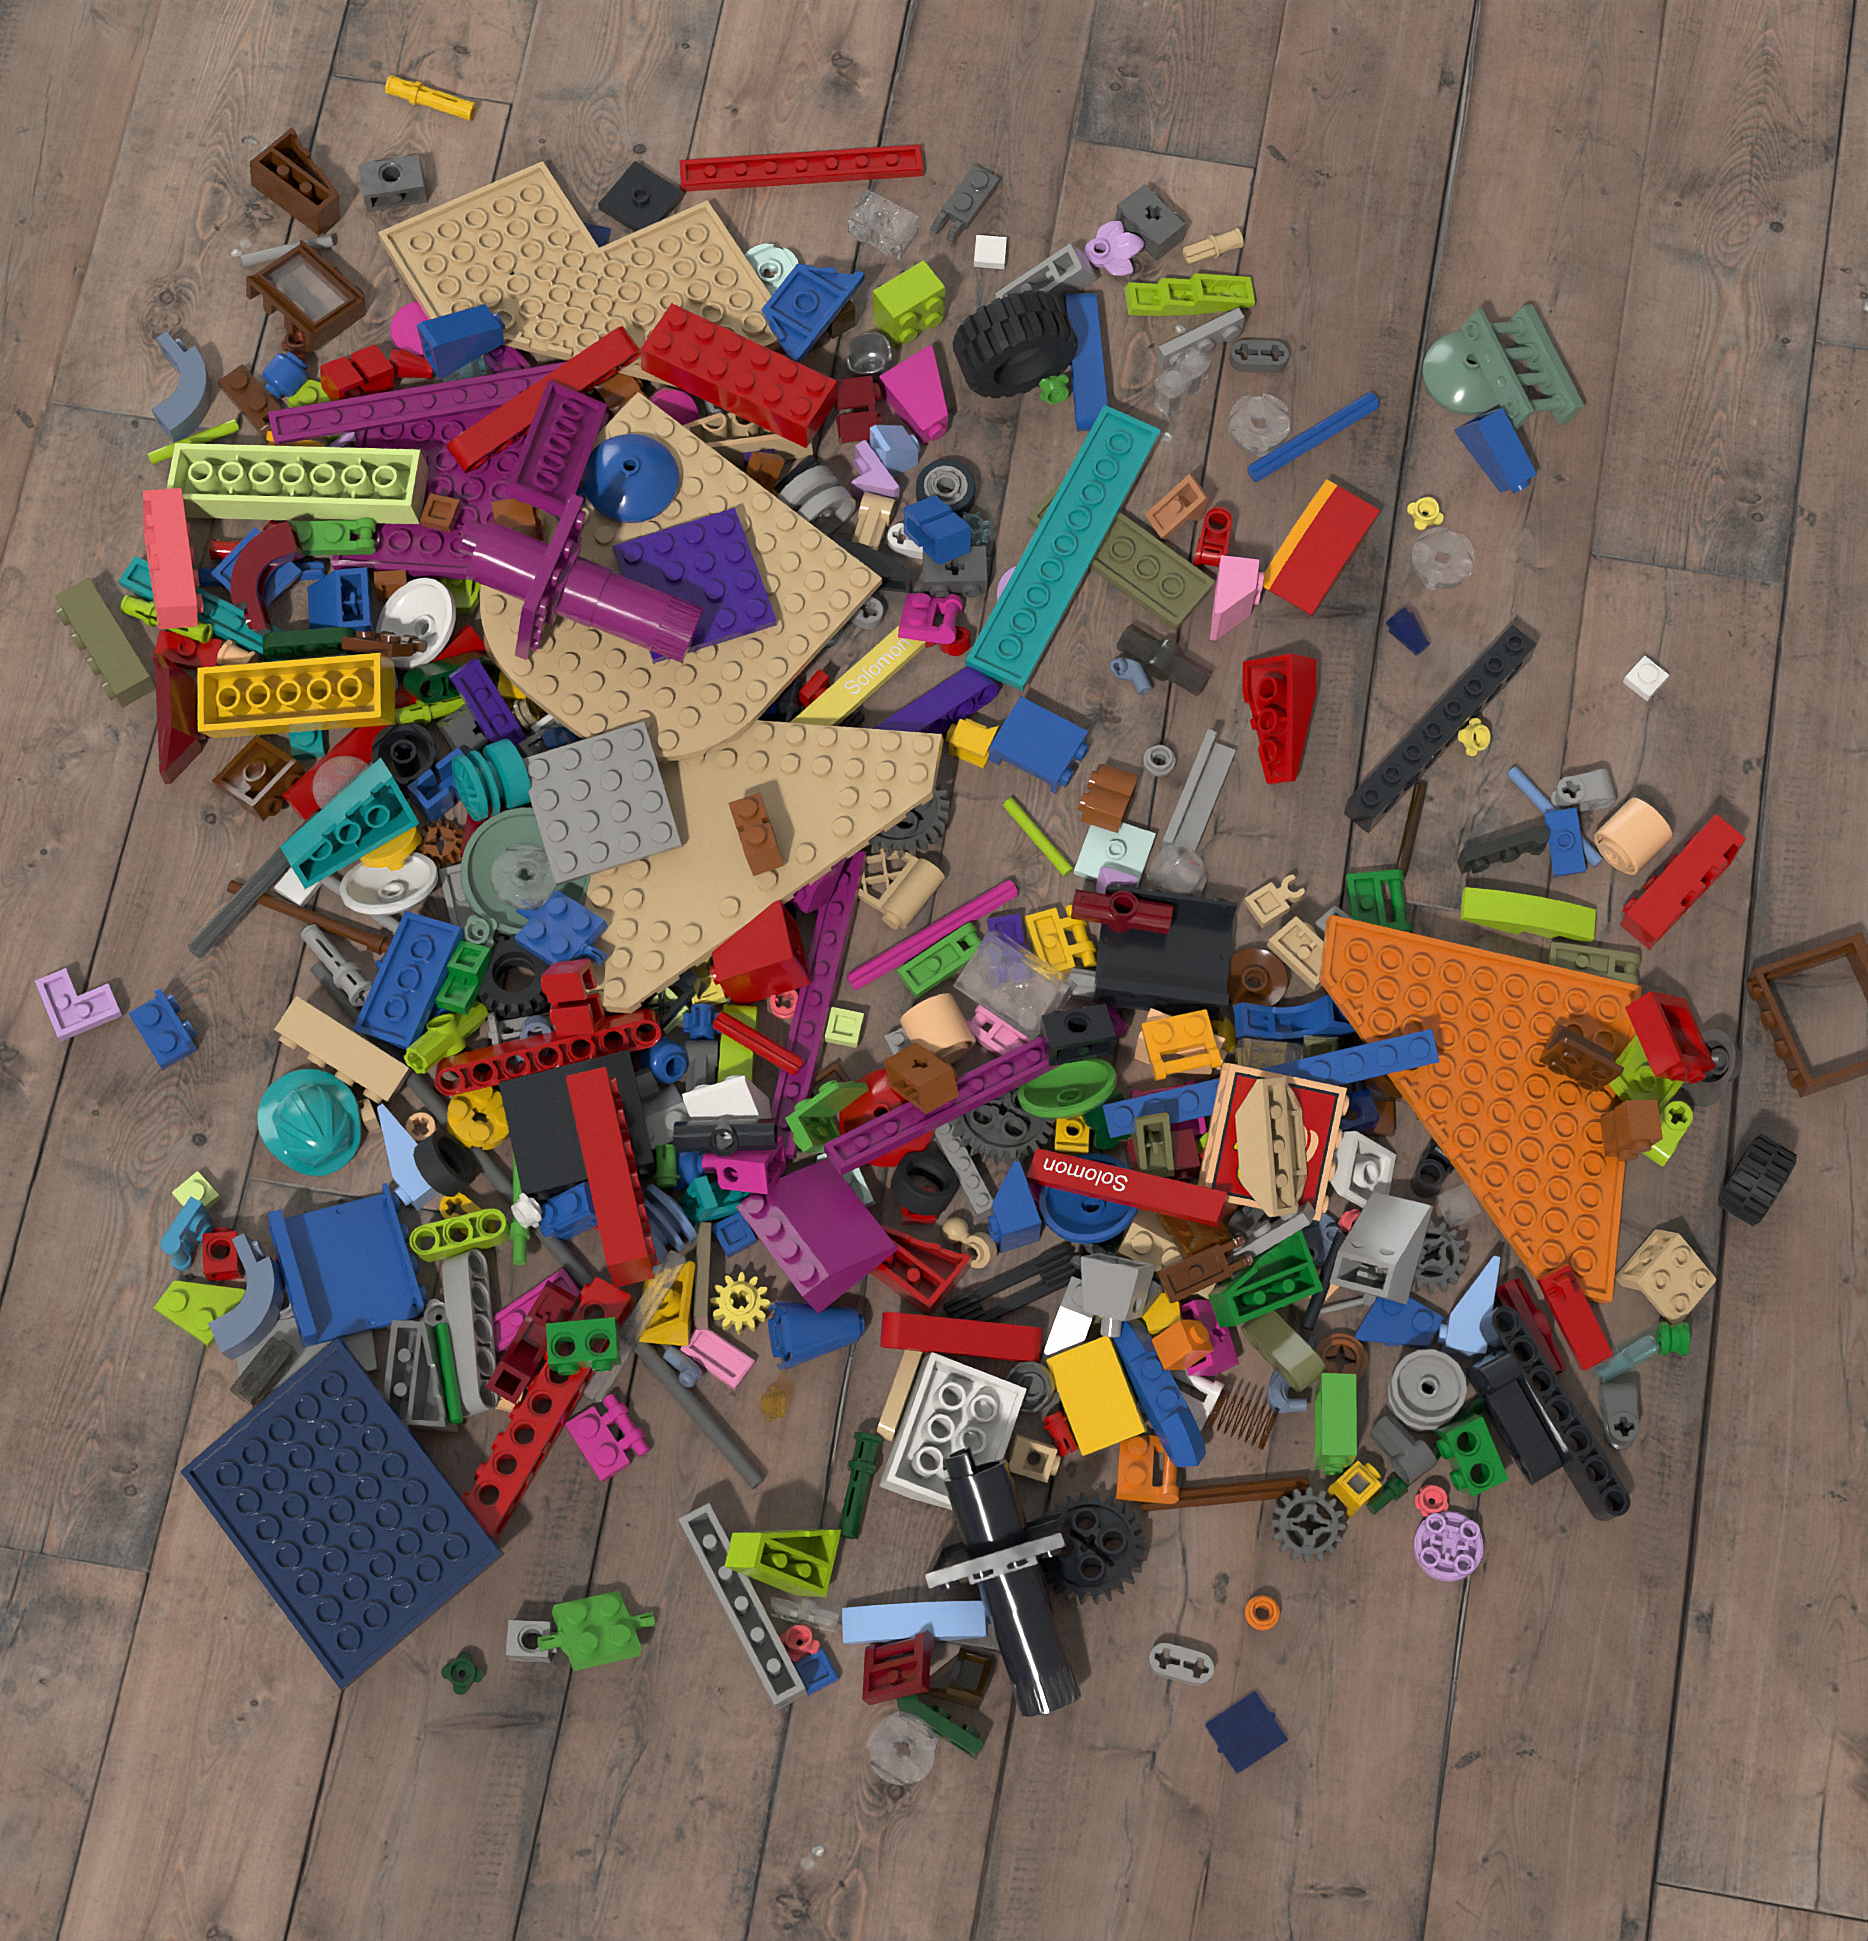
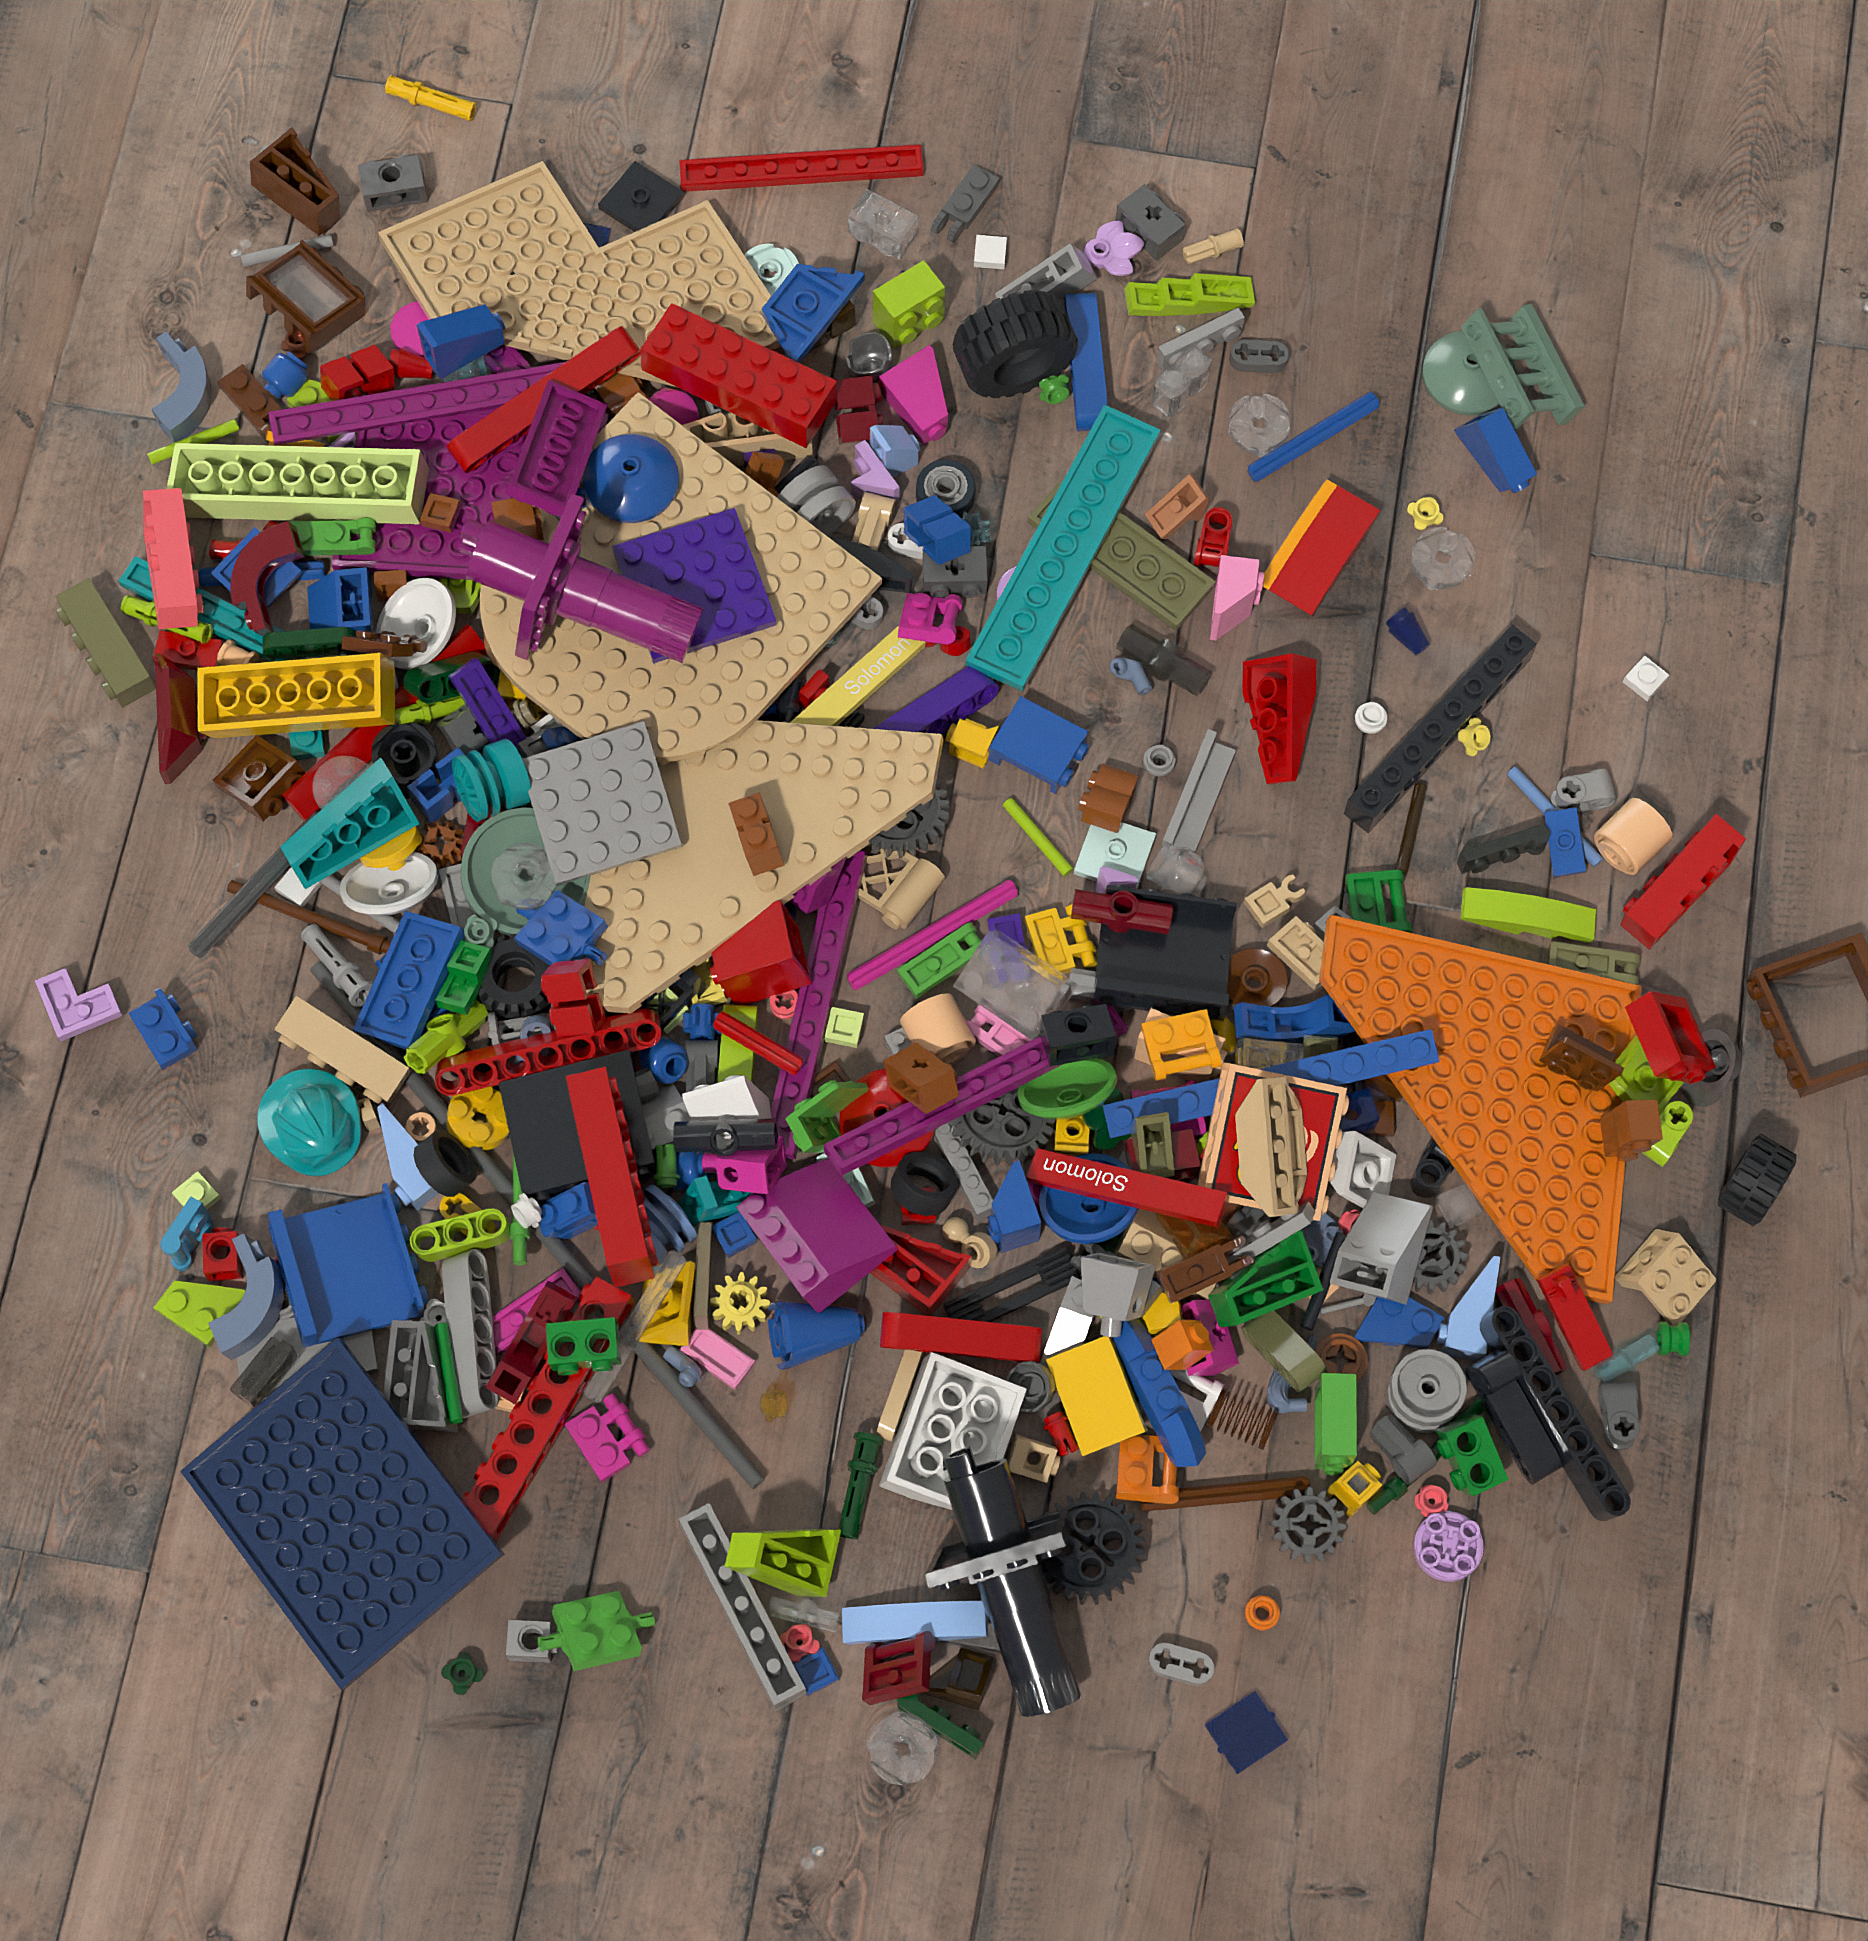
(1371, 717): none -> white plate

